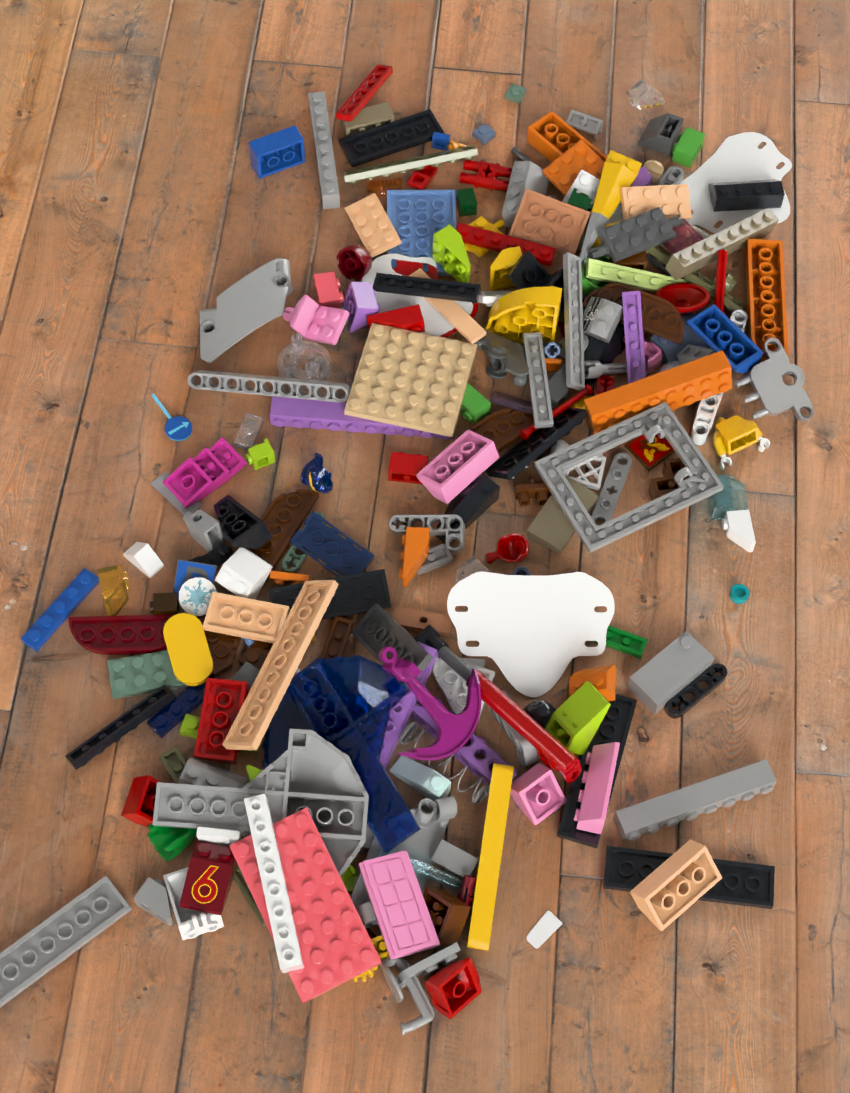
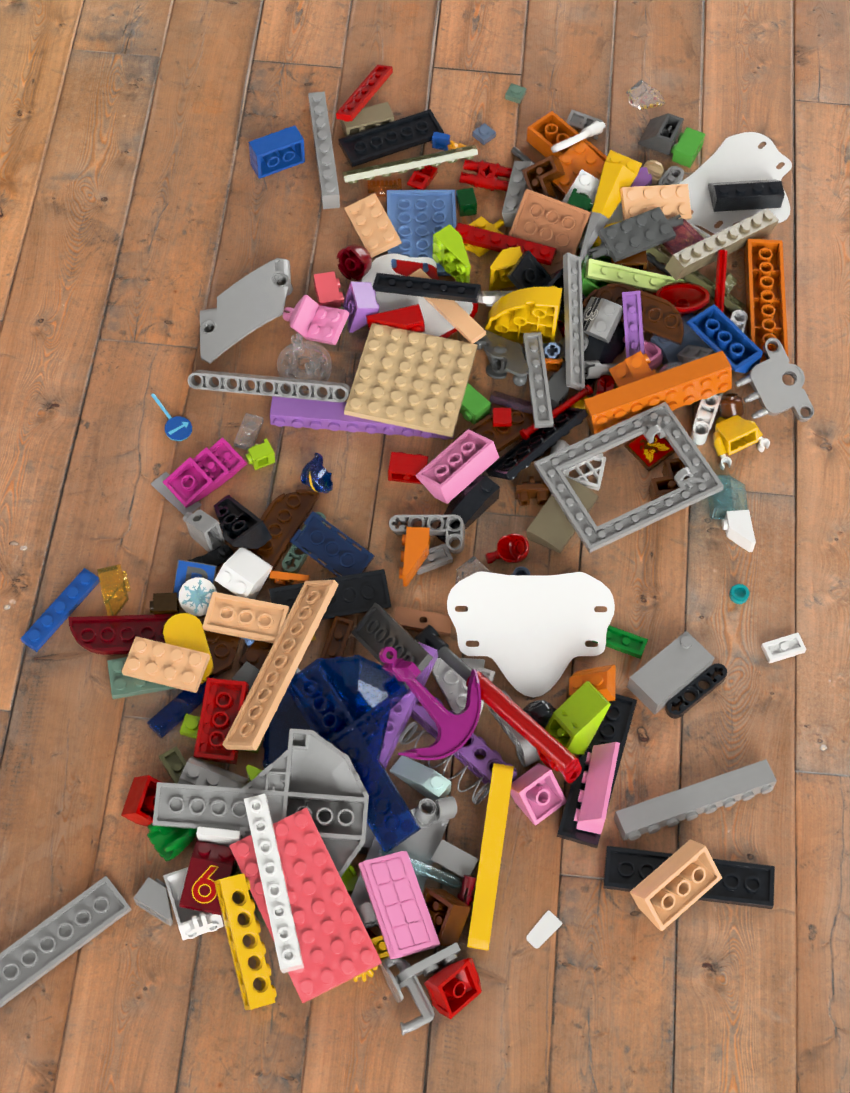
(121, 726): black plate -> none
(144, 558): white slope -> none
(166, 664): none -> light nougat plate
(240, 953): none -> yellow brick
(502, 417): none -> red tile
(539, 175): none -> reddish brown brick
(594, 129): none -> white plant
(615, 480): light grey piece -> none
(632, 369): none -> orange plate
(731, 405): none -> reddish brown head
(783, 648): none -> white plate

